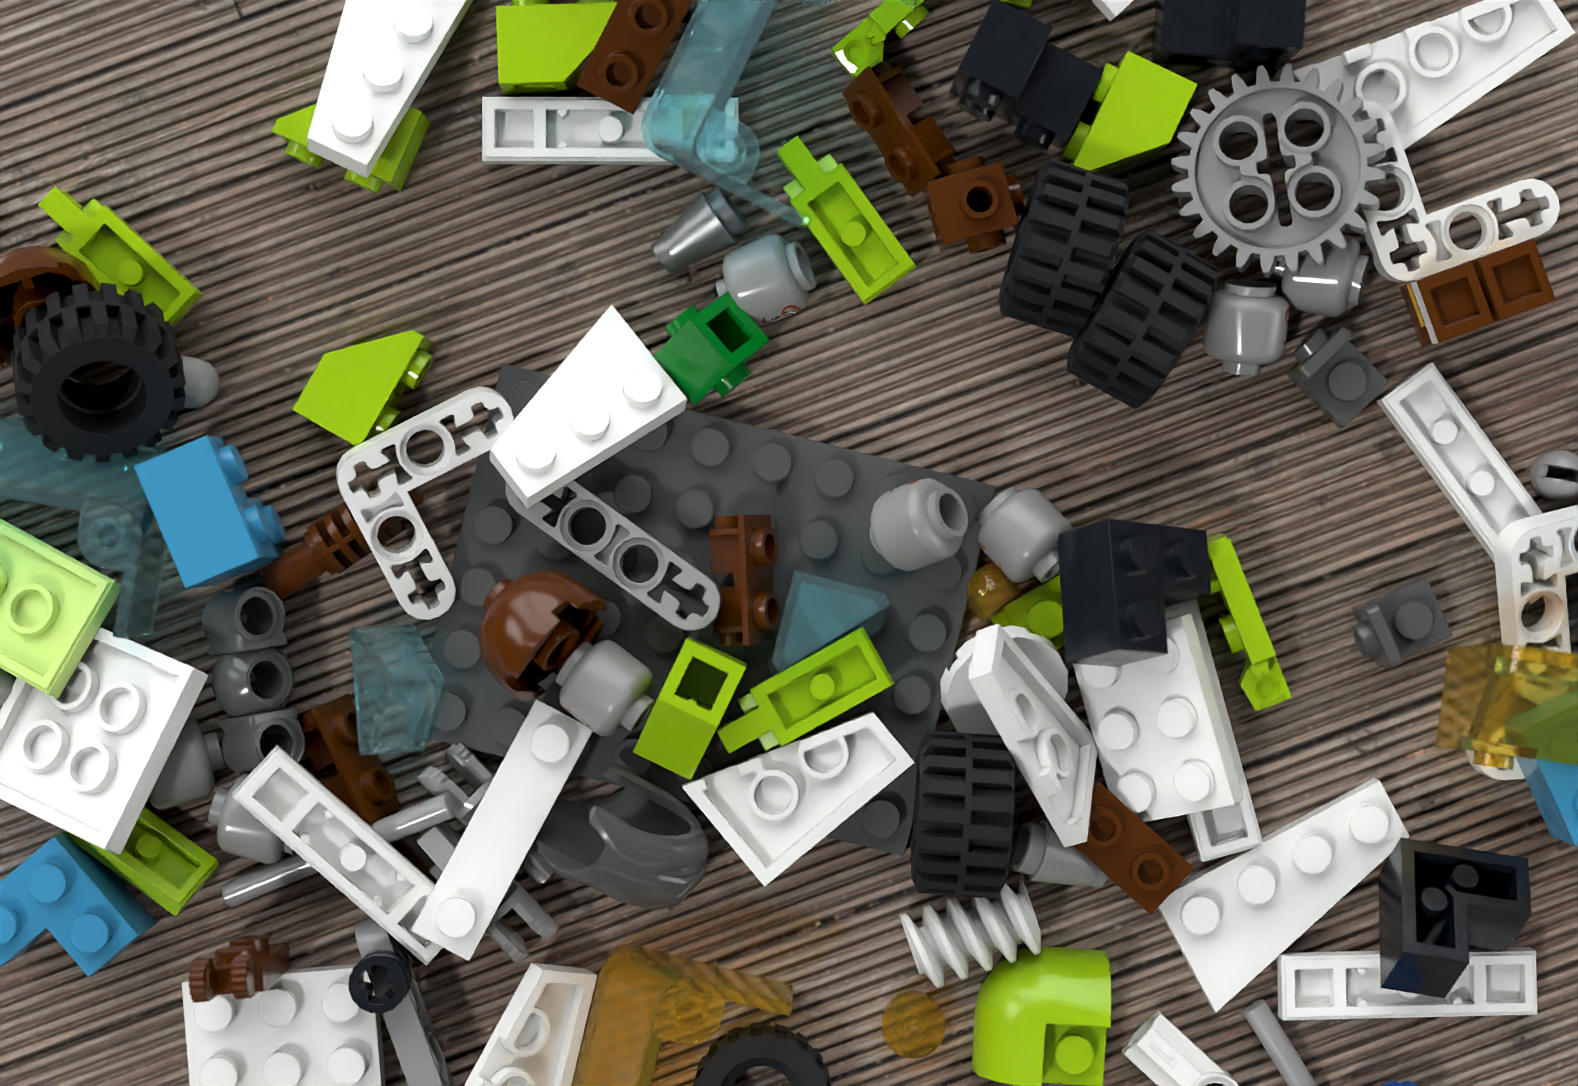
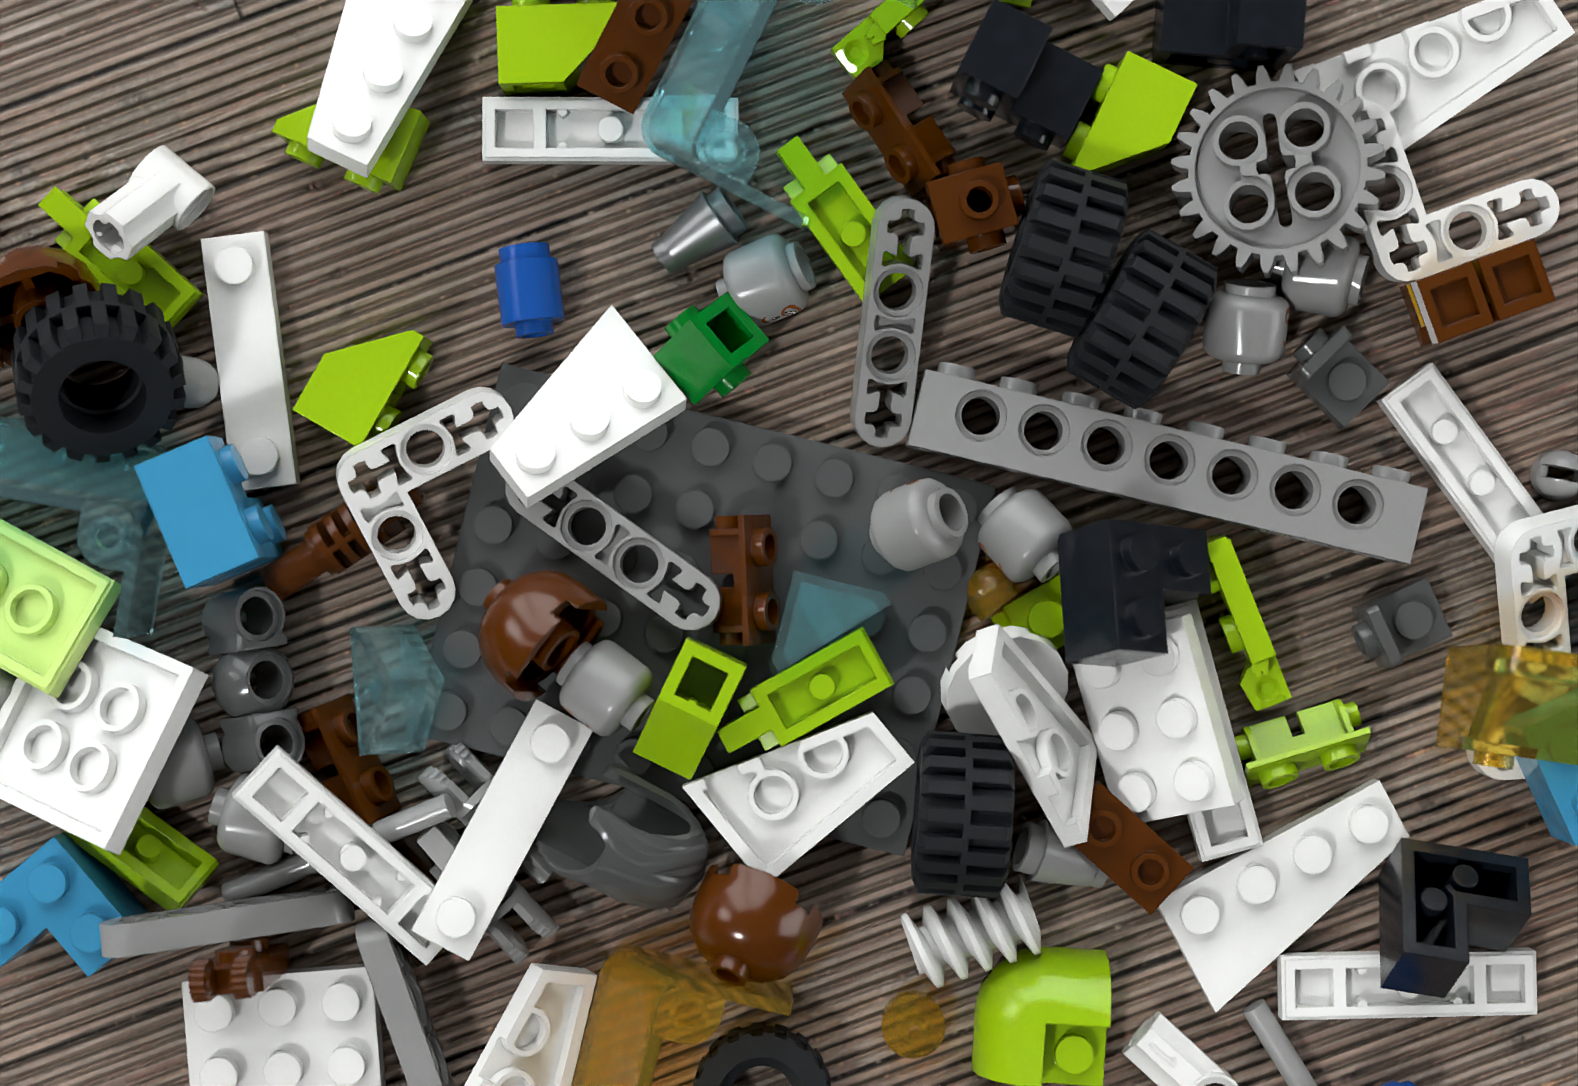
(157, 196): none -> white piece
(224, 922): none -> light grey beam
(250, 357): none -> white plate
(397, 972): black bush -> none
(529, 289): none -> blue brick
(751, 925): none -> reddish brown cylinder
(900, 322): none -> light grey beam
(1325, 741): none -> lime hinge
(1382, 532): none -> light grey brick

